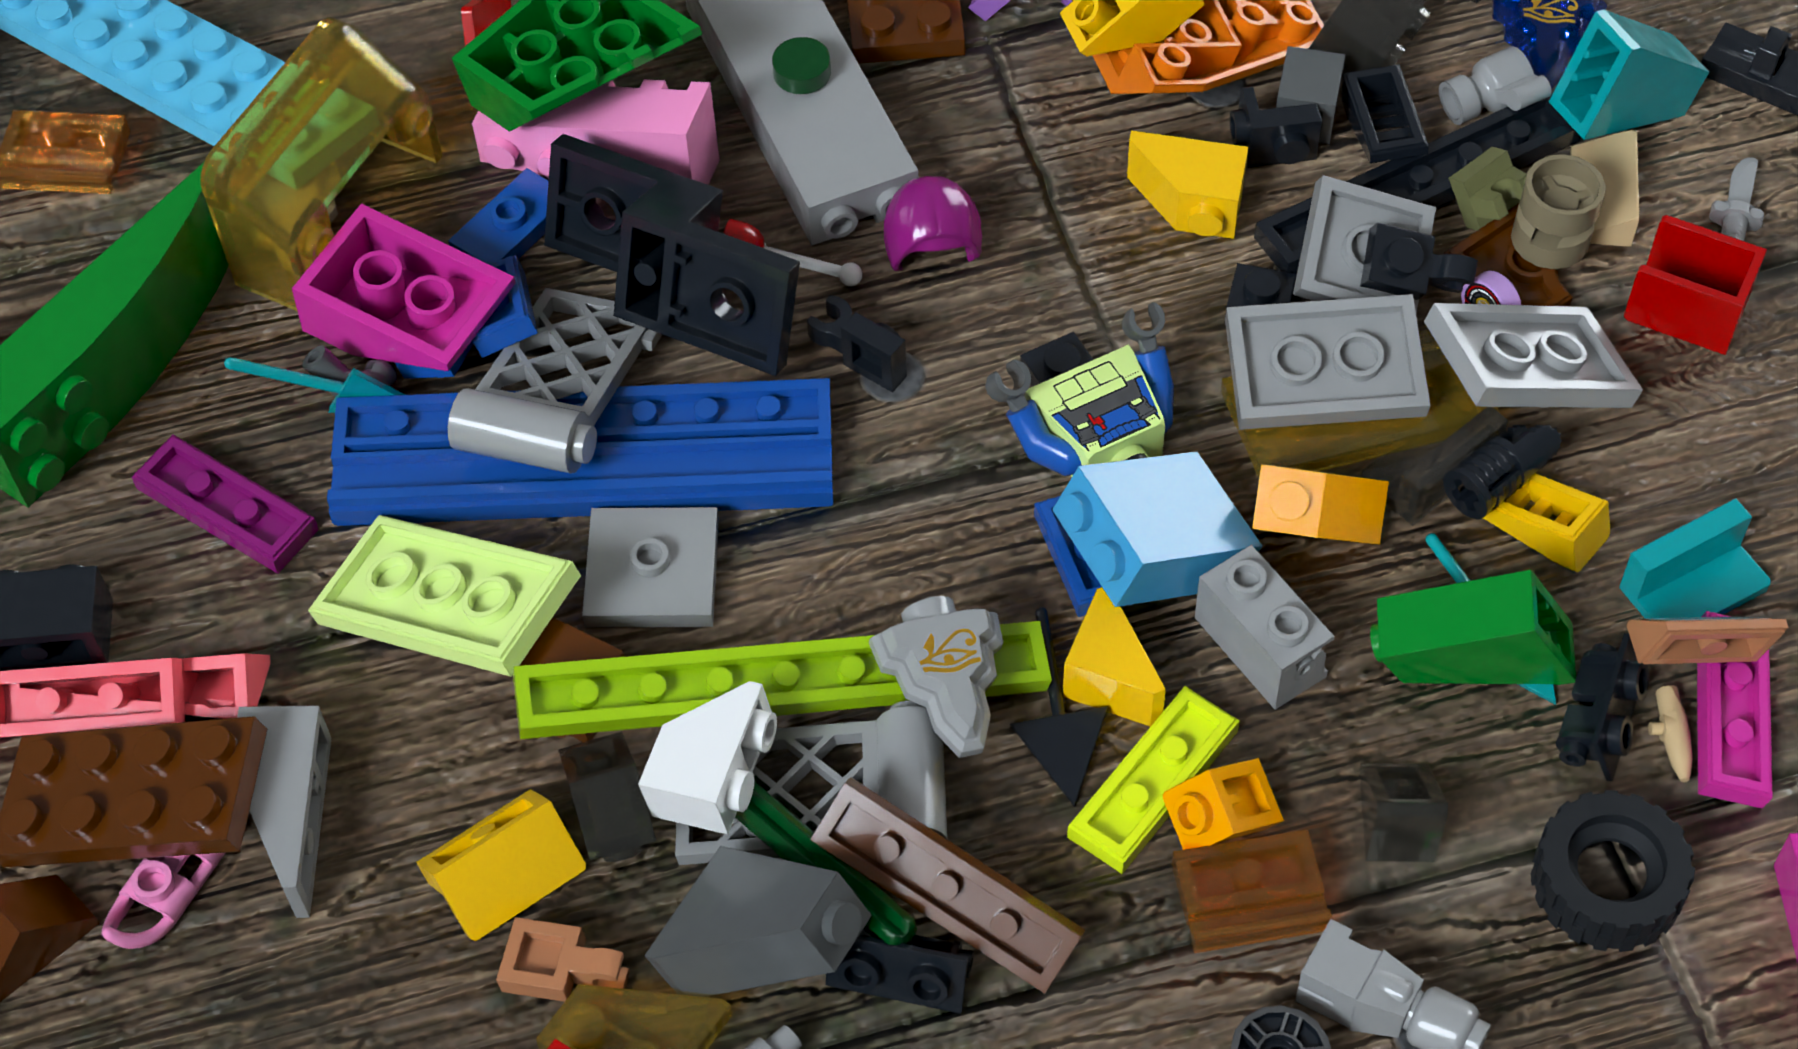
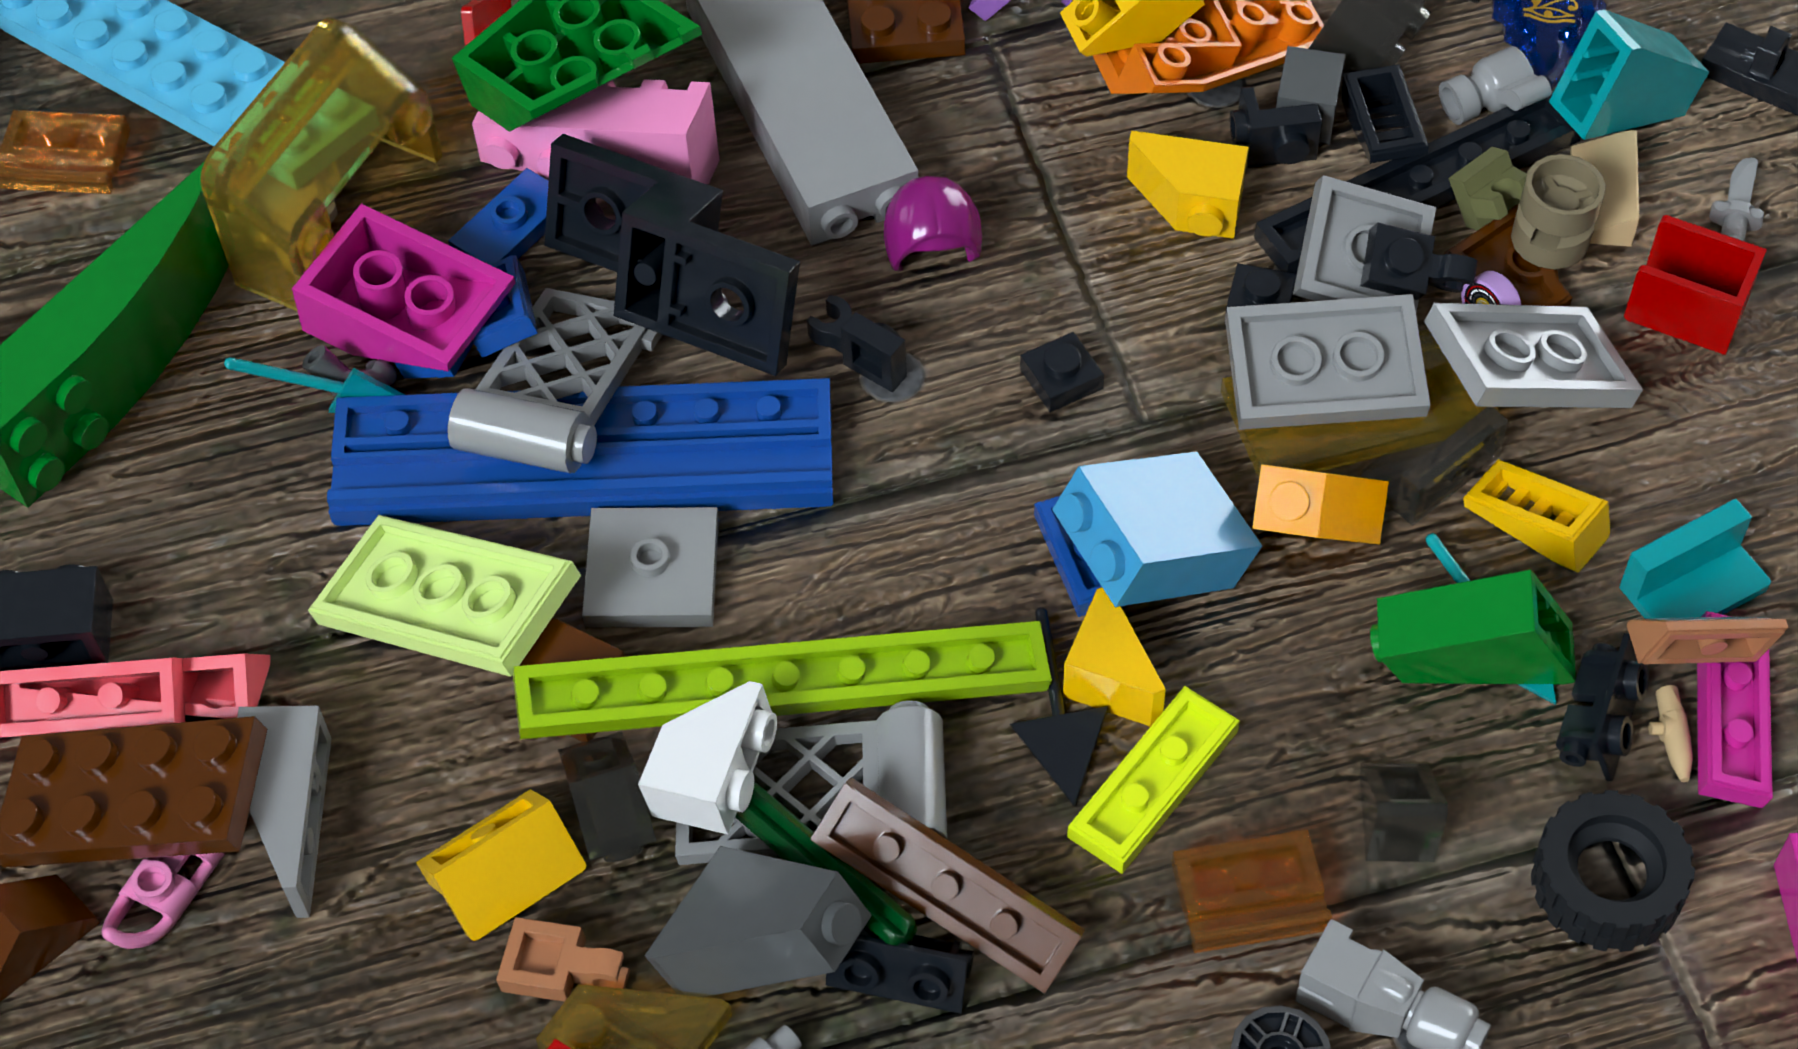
(225, 503): magenta tile -> none
(801, 65): dark green tile -> none
(849, 274): white hinge -> none
(945, 665): light grey rock -> none
(1098, 410): torso -> none
(1222, 804): light orange bracket -> none
(1262, 626): light grey hinge -> none
(1500, 468): black hinge -> none

